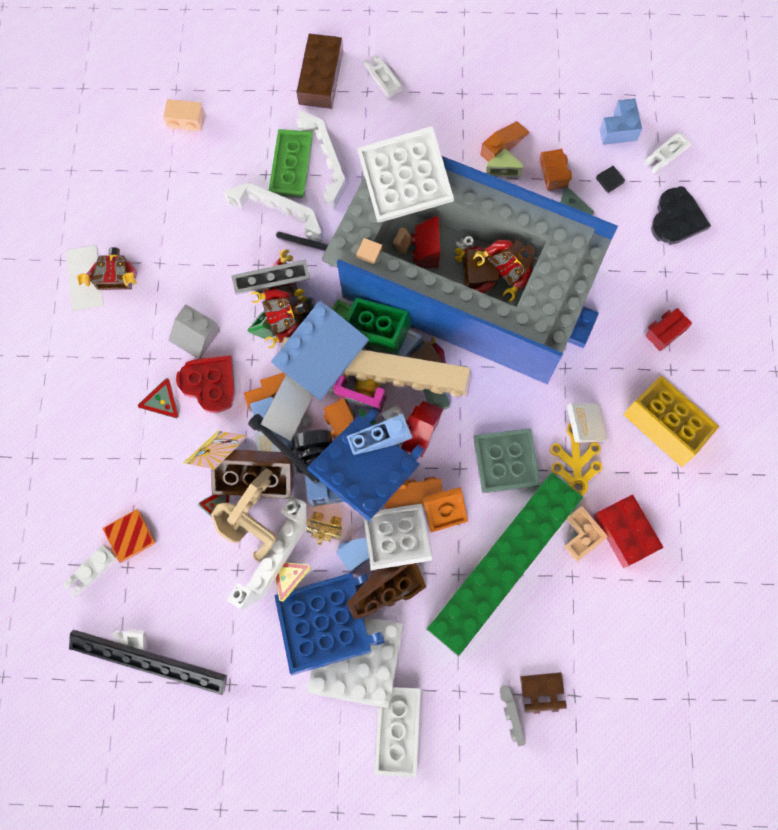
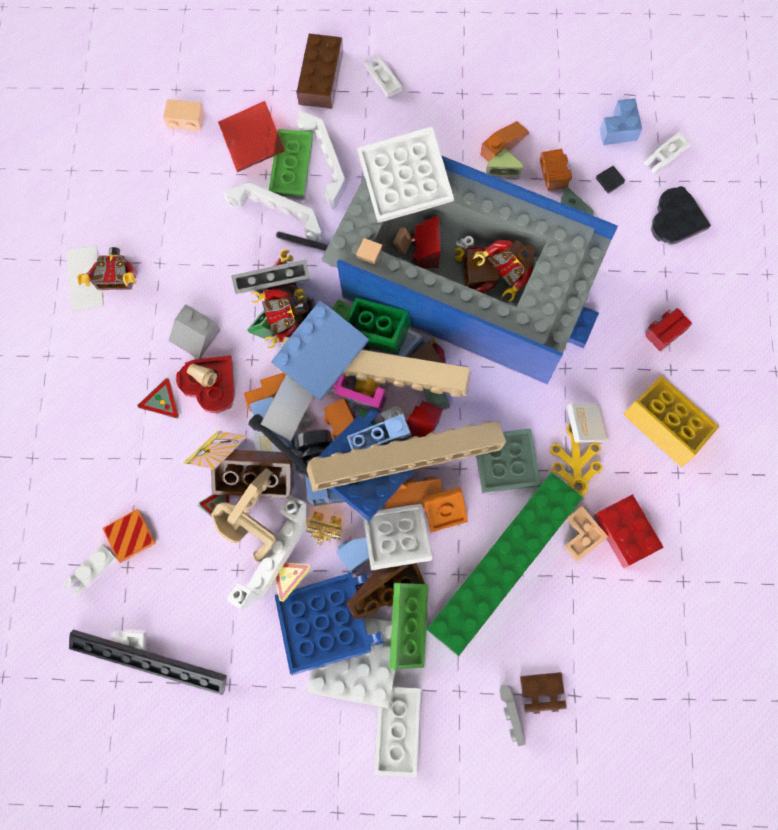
(203, 375): none -> tan cone
(251, 136): none -> clear red piece
(404, 455): none -> tan brick
(408, 626): none -> bright green plate

